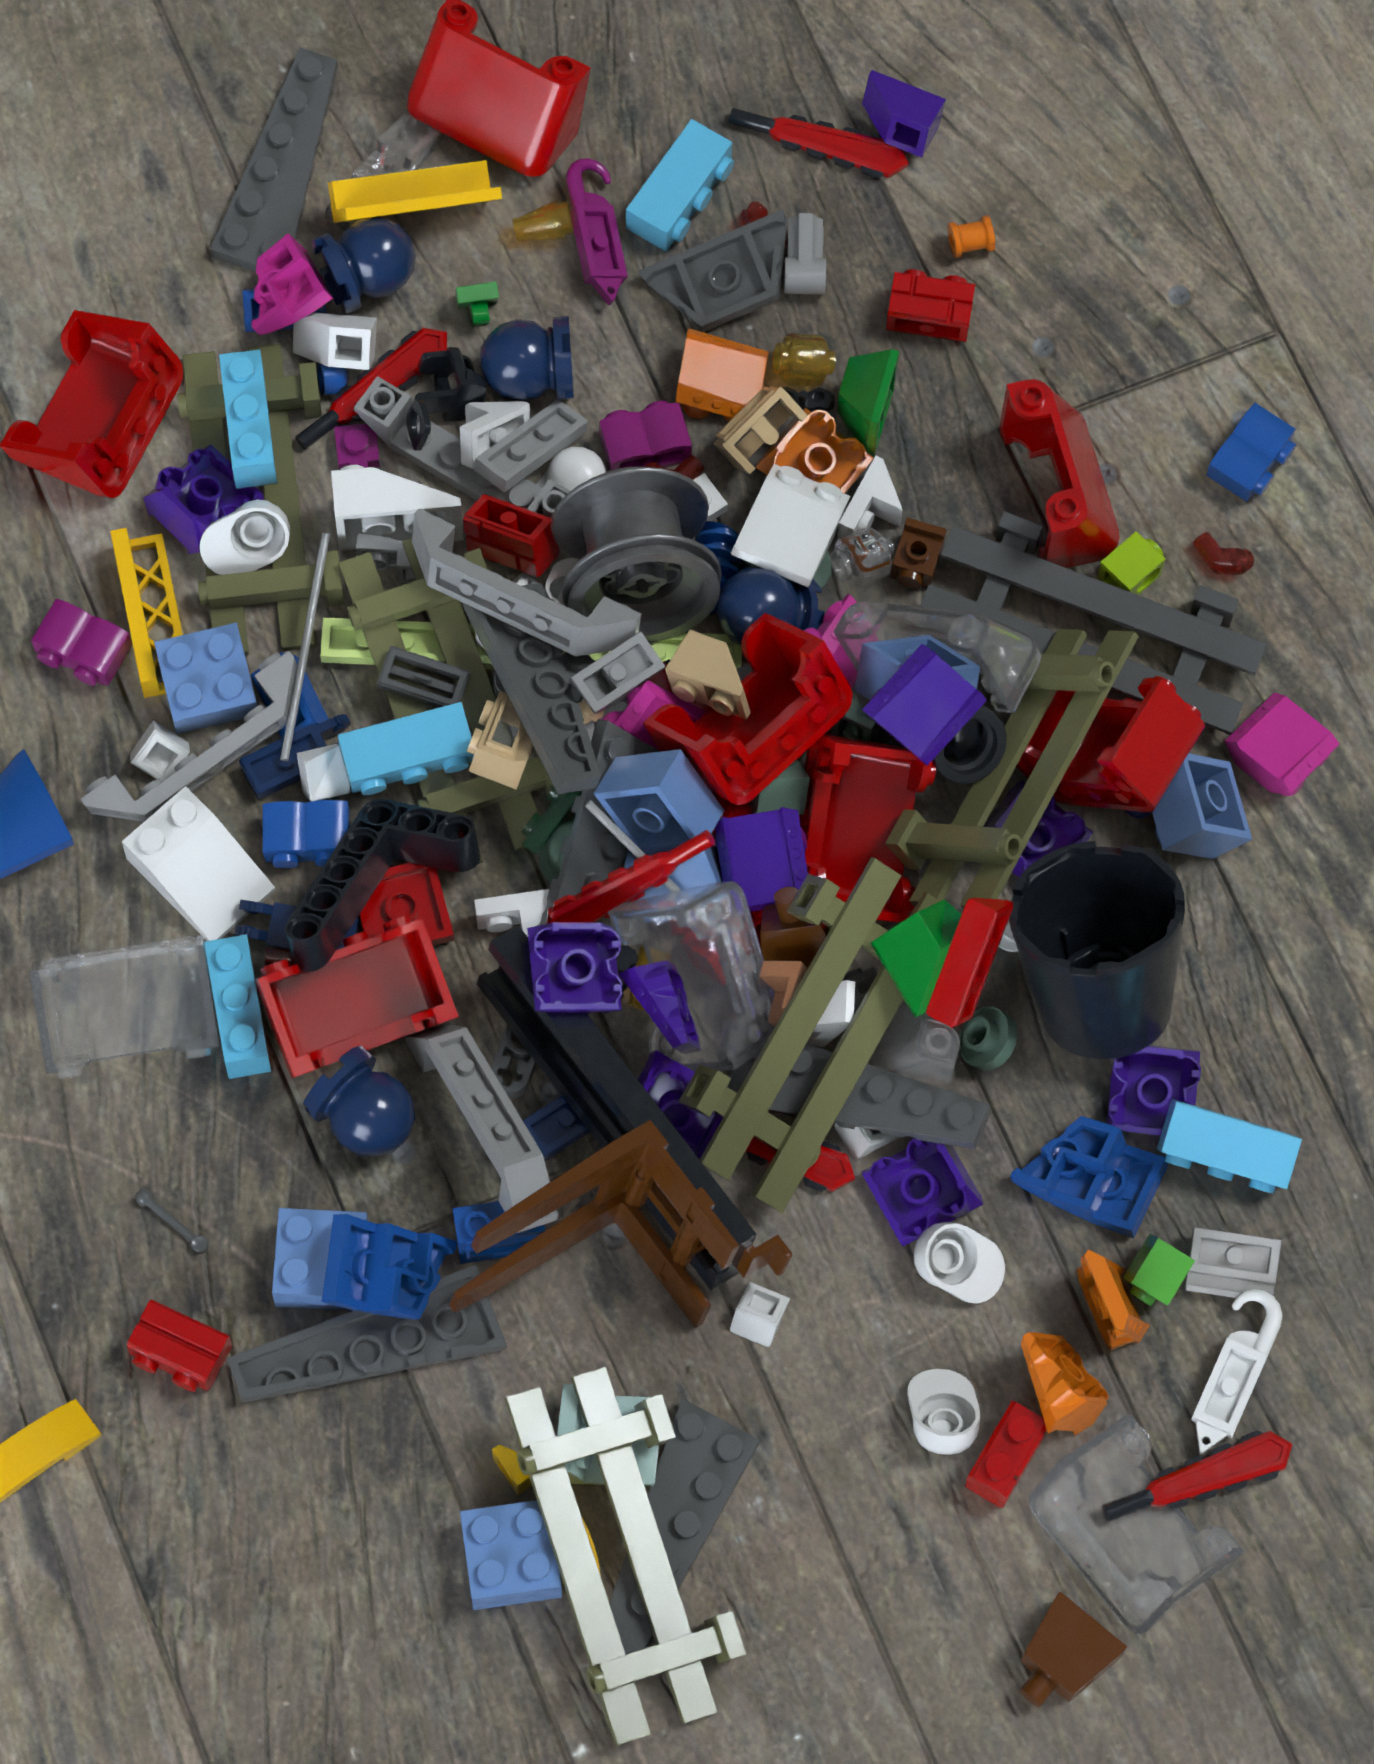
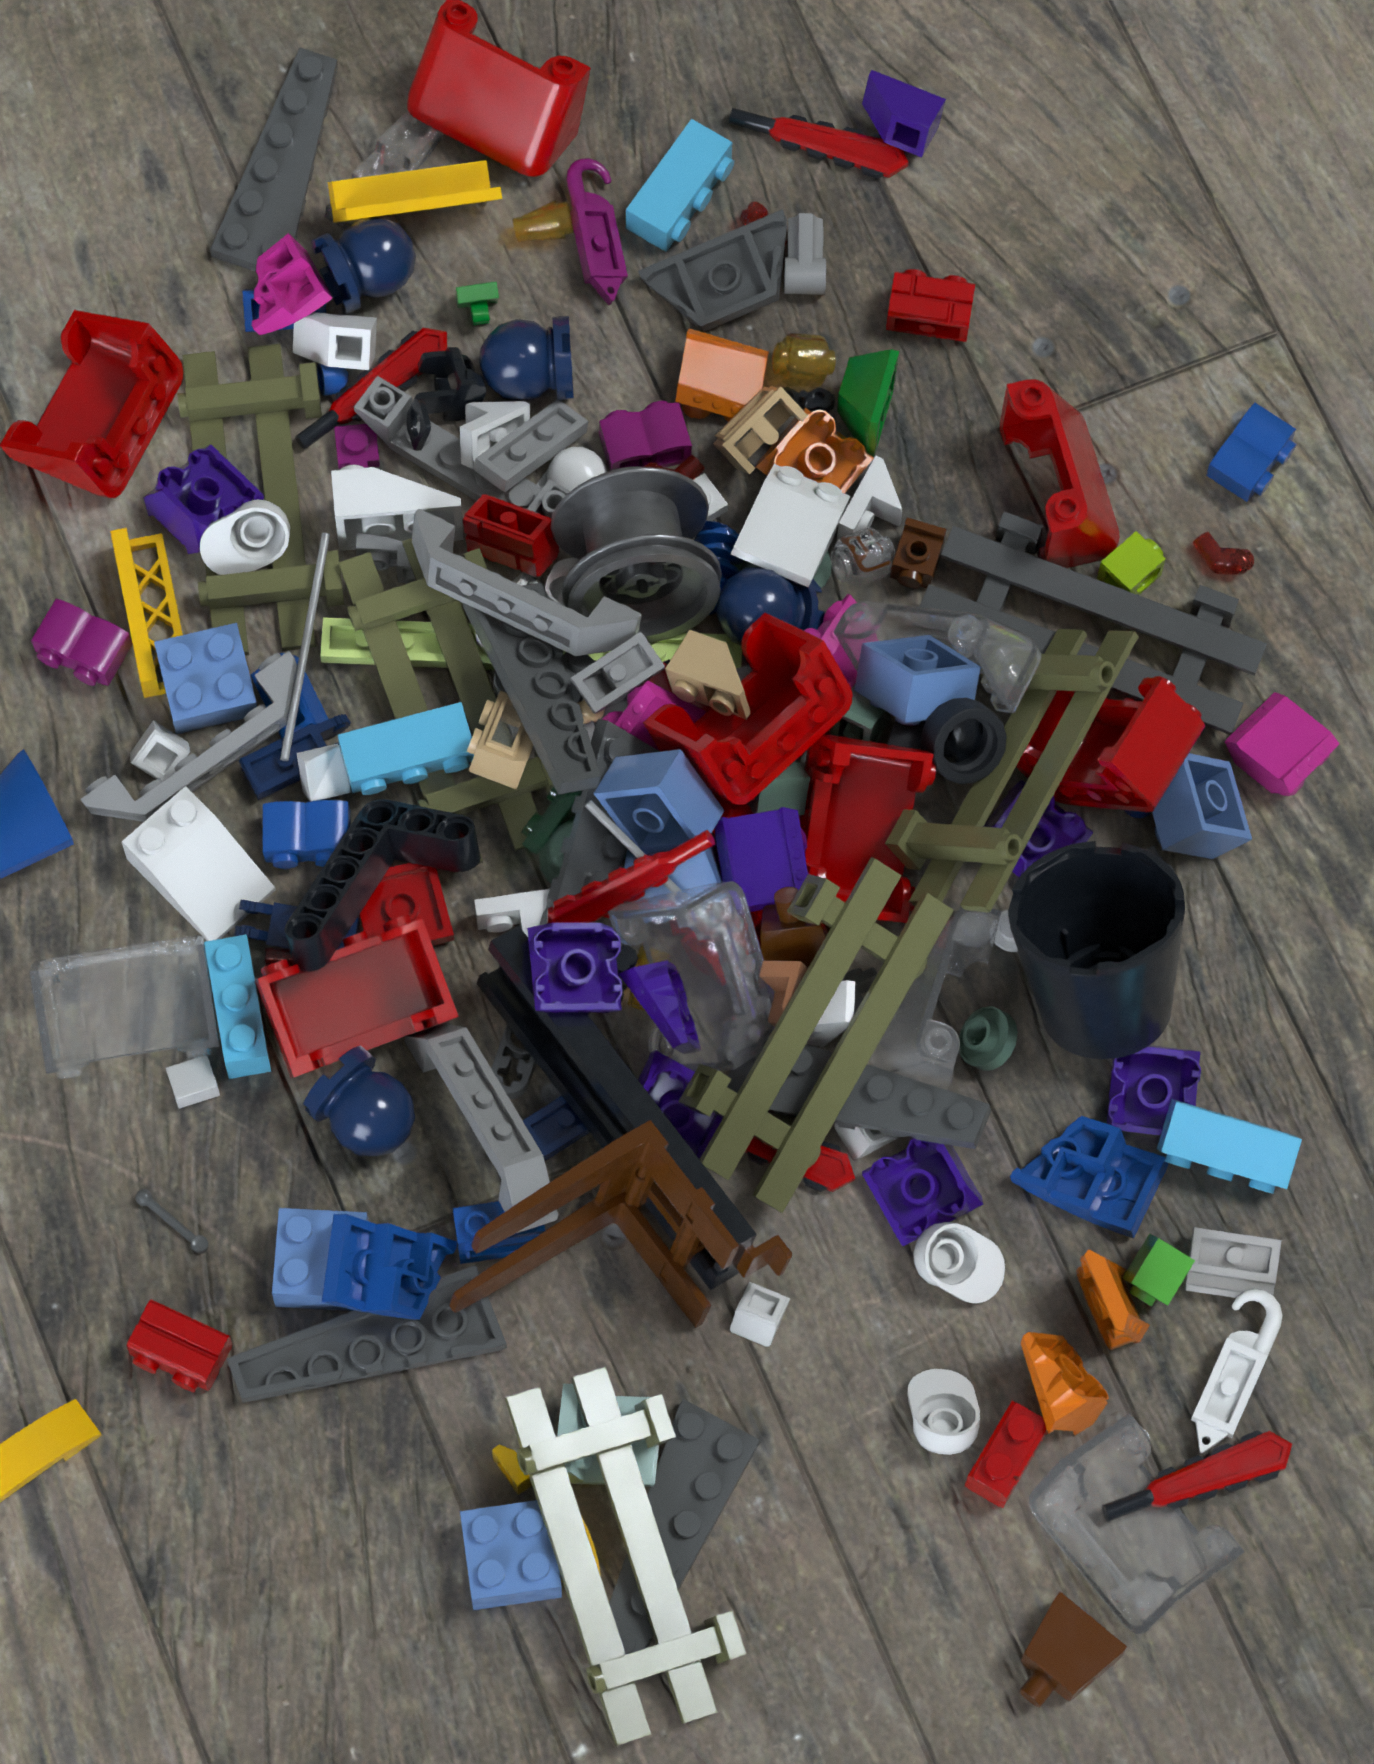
(192, 1081): none -> white slope
(248, 419): medium azure brick -> none
(428, 664): dark grey tile -> none
(916, 952): green slope -> none
(924, 704): dark purple slope -> none
(969, 960): red slope -> none
(971, 236): orange bush -> none

